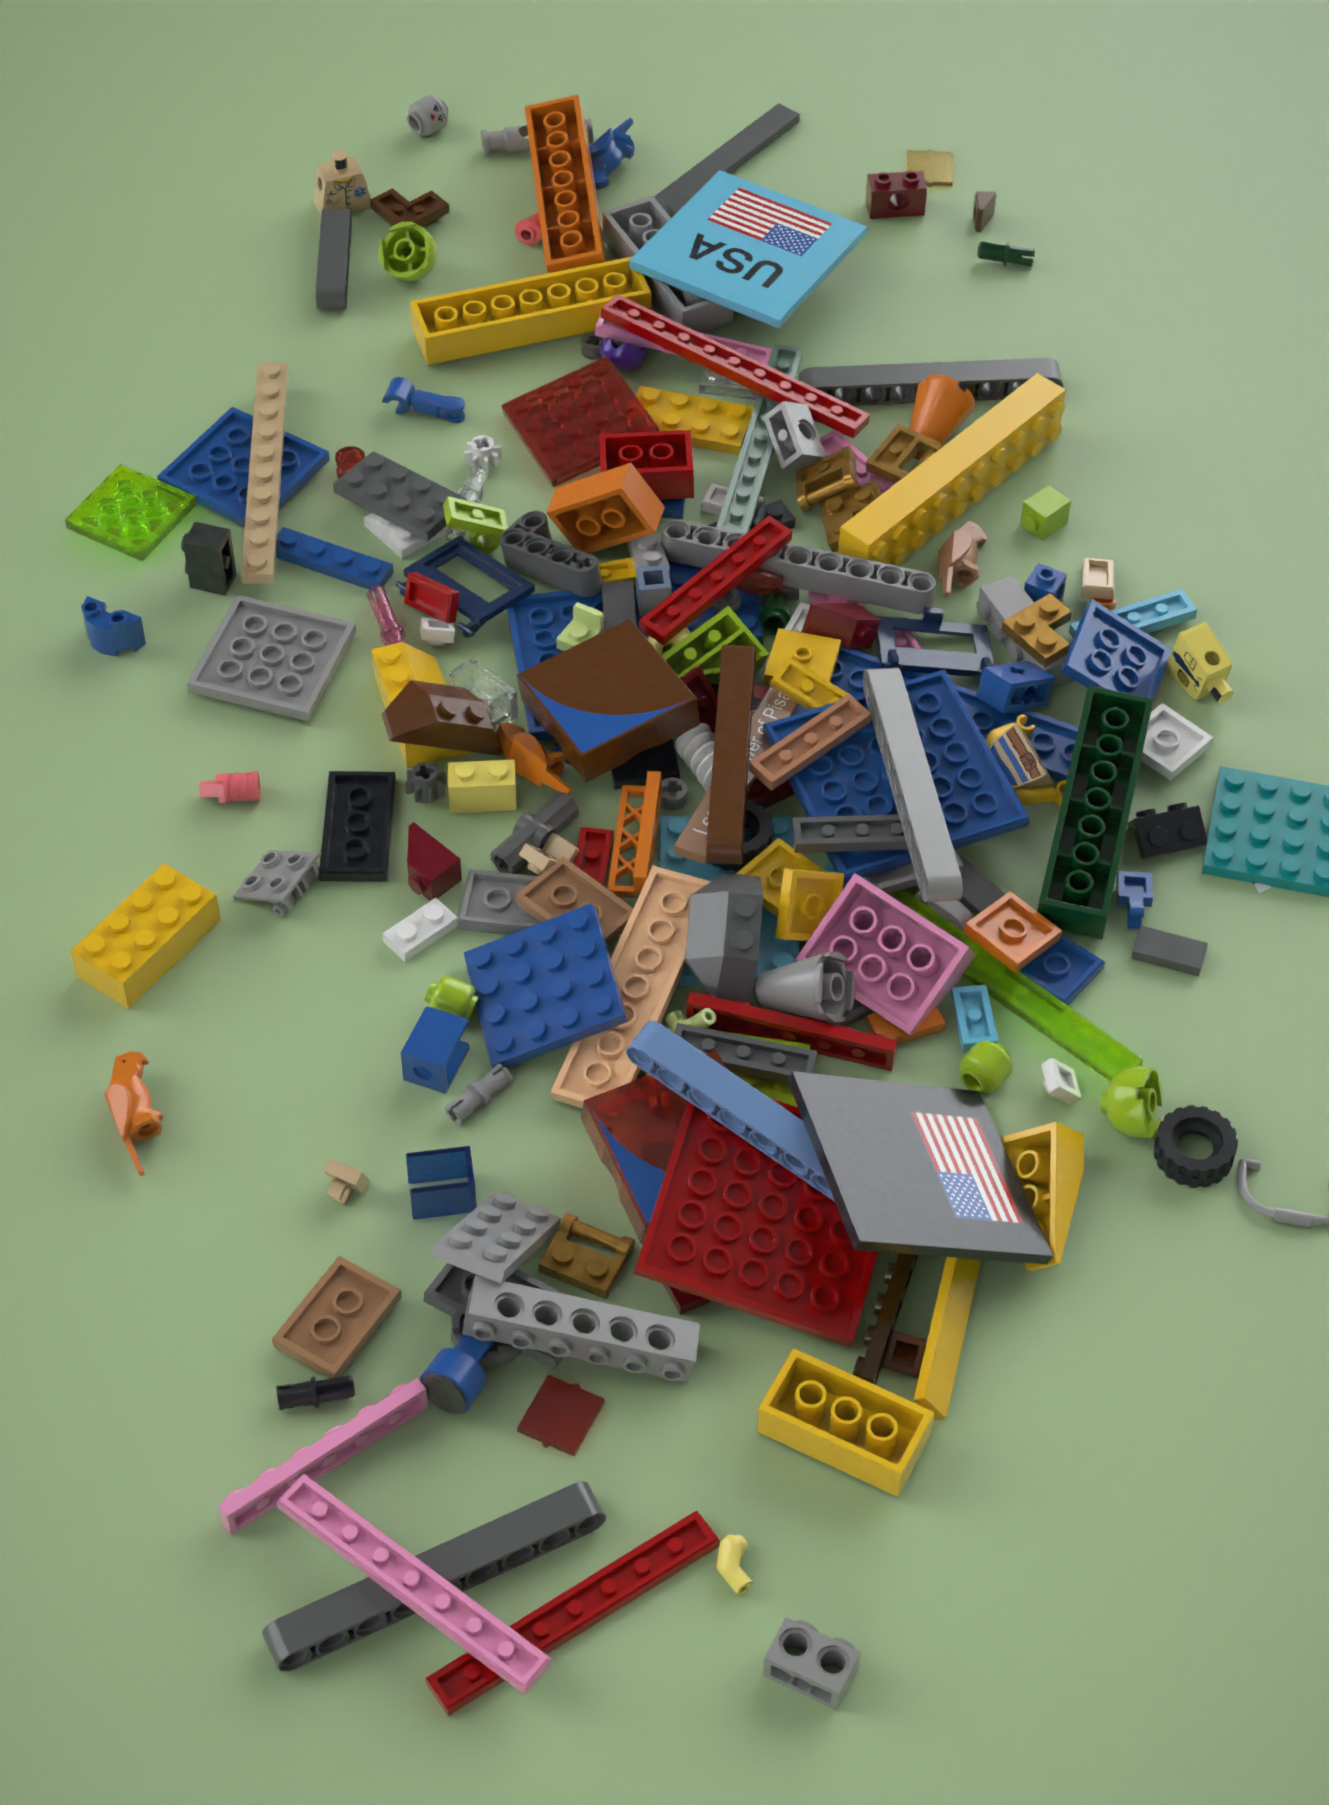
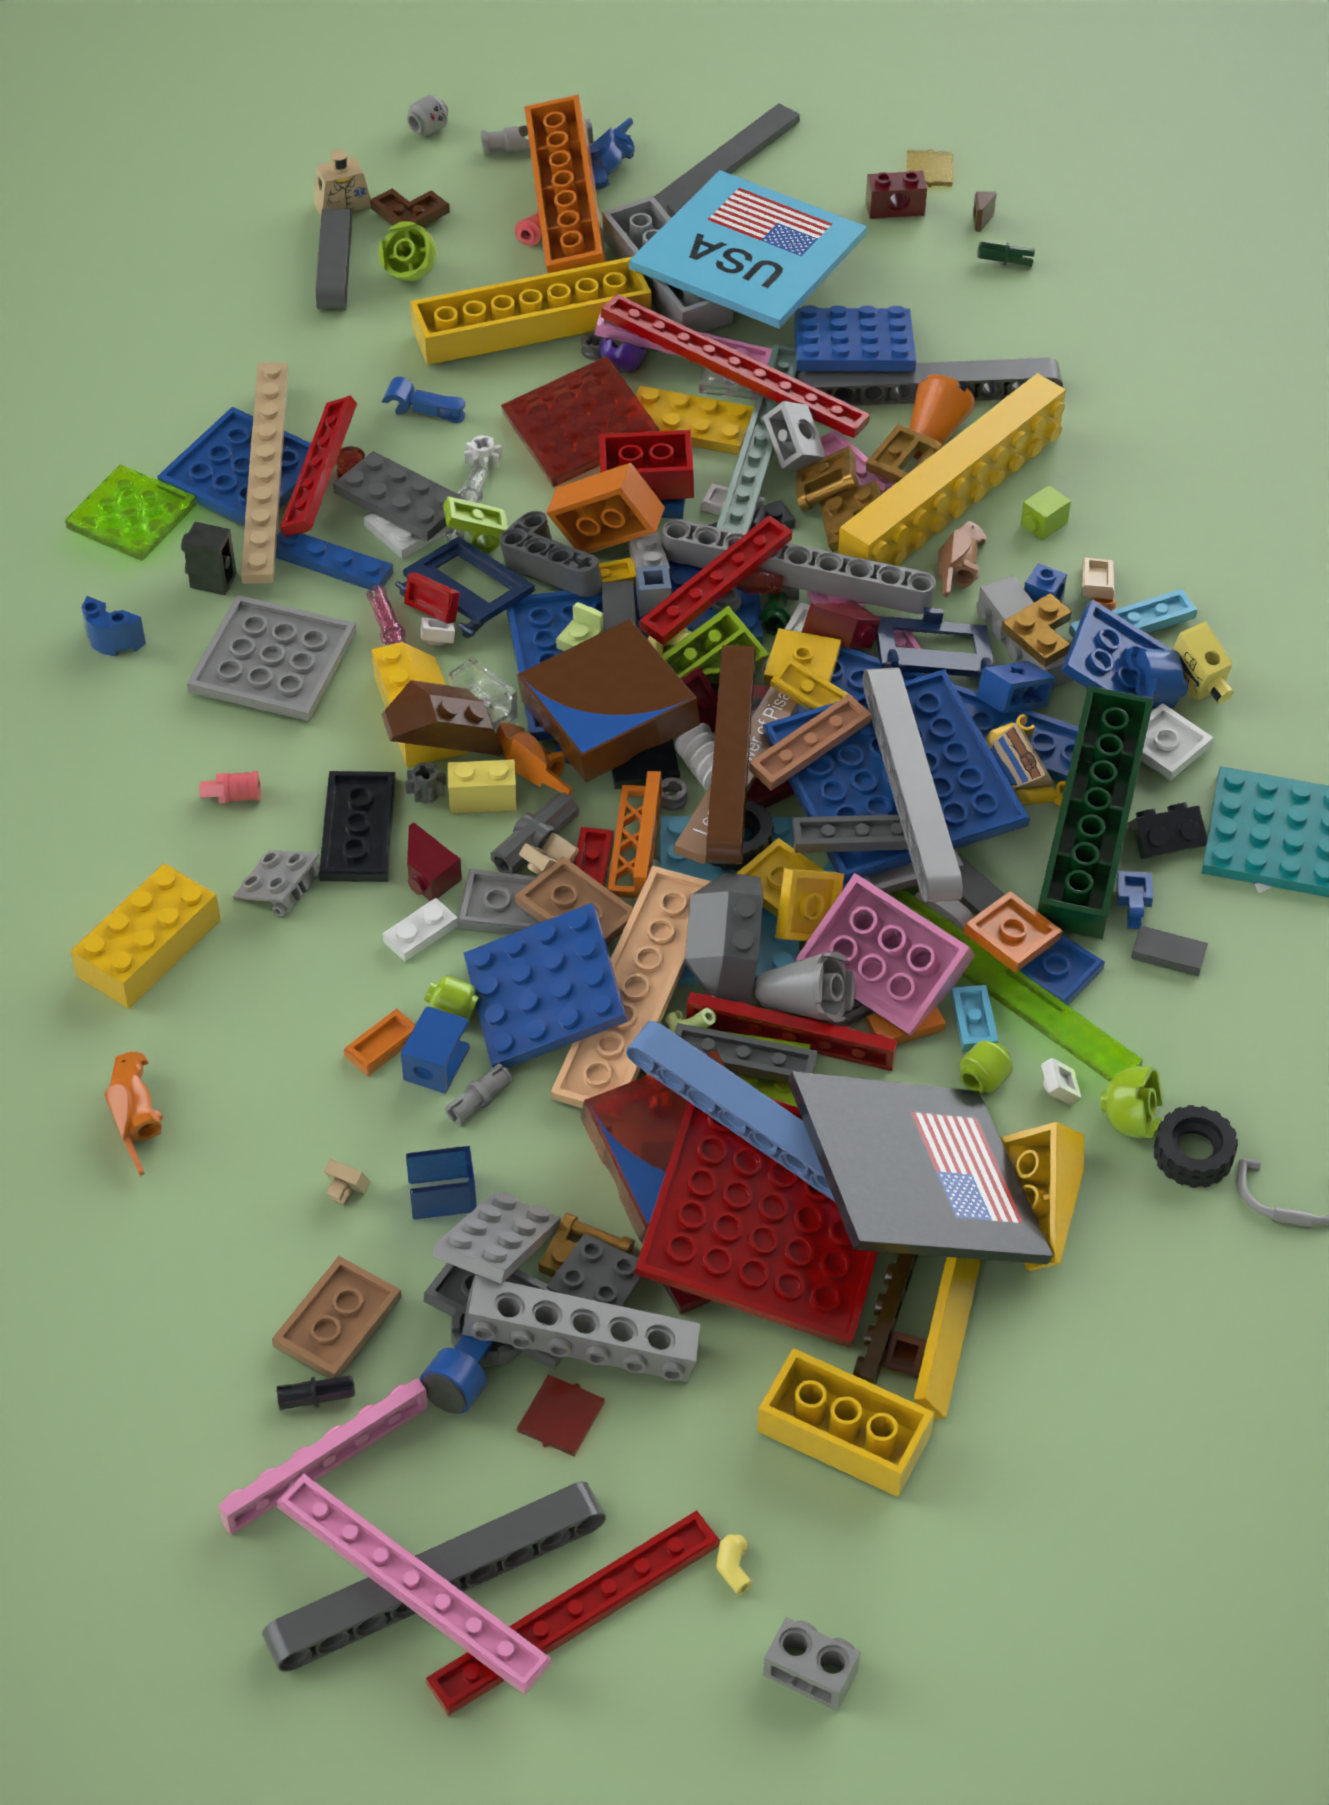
(318, 466): none -> red plate
(380, 1042): none -> orange tile
(597, 1273): none -> dark grey hinge
(854, 339): none -> blue plate
(1158, 675): none -> blue cylinder

